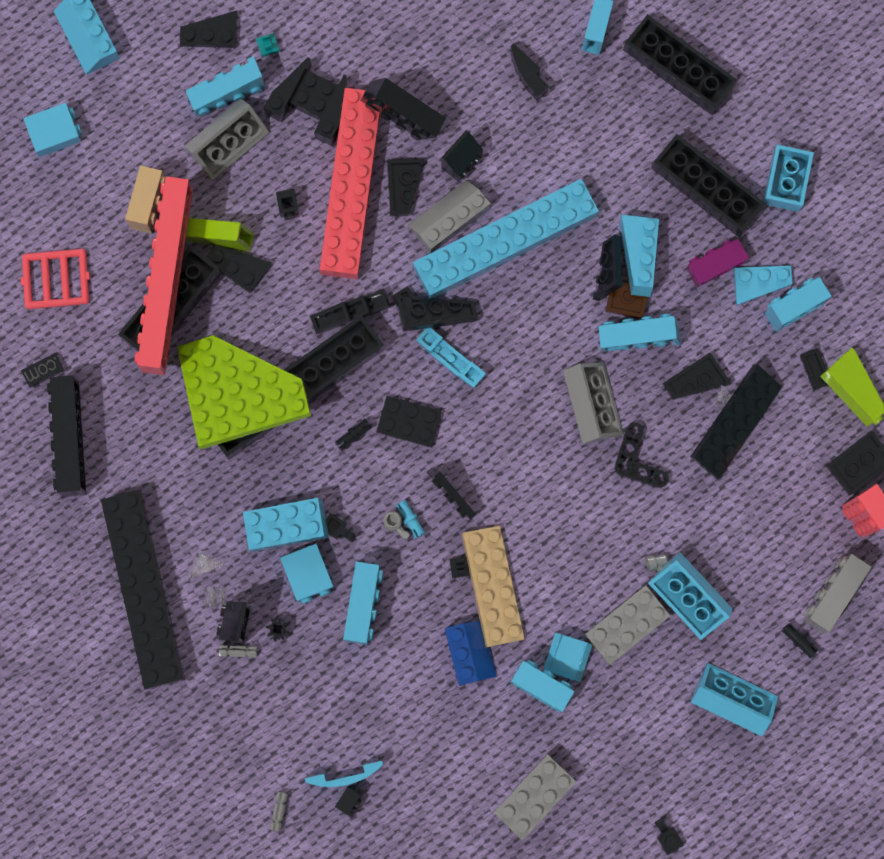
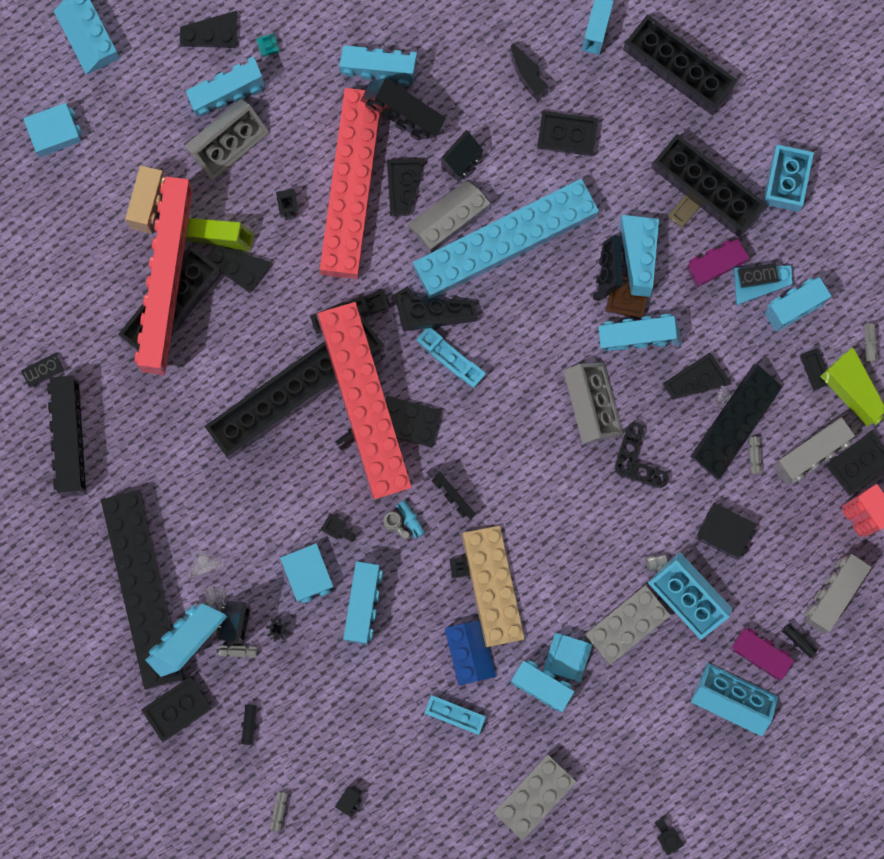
(66, 300): coral bar -> none
(176, 709): none -> black plate
(184, 639): none -> medium azure slope
(236, 392): lime plate -> none
(249, 724): none -> black pin
(285, 524): medium azure brick -> none
(311, 96): black wedge -> none
(320, 780): medium azure slope -> none
(364, 400): none -> coral brick
(378, 64): none -> medium azure wedge
(455, 715): none -> medium azure plate
(567, 133): none -> black plate
(683, 211): none -> dark tan tile
(726, 531): none -> black brick
(755, 455): none -> light grey axle
(758, 275): none -> black tile
(762, 653): none -> magenta brick
(818, 448): none -> light grey brick
(870, 343): none -> light grey axle

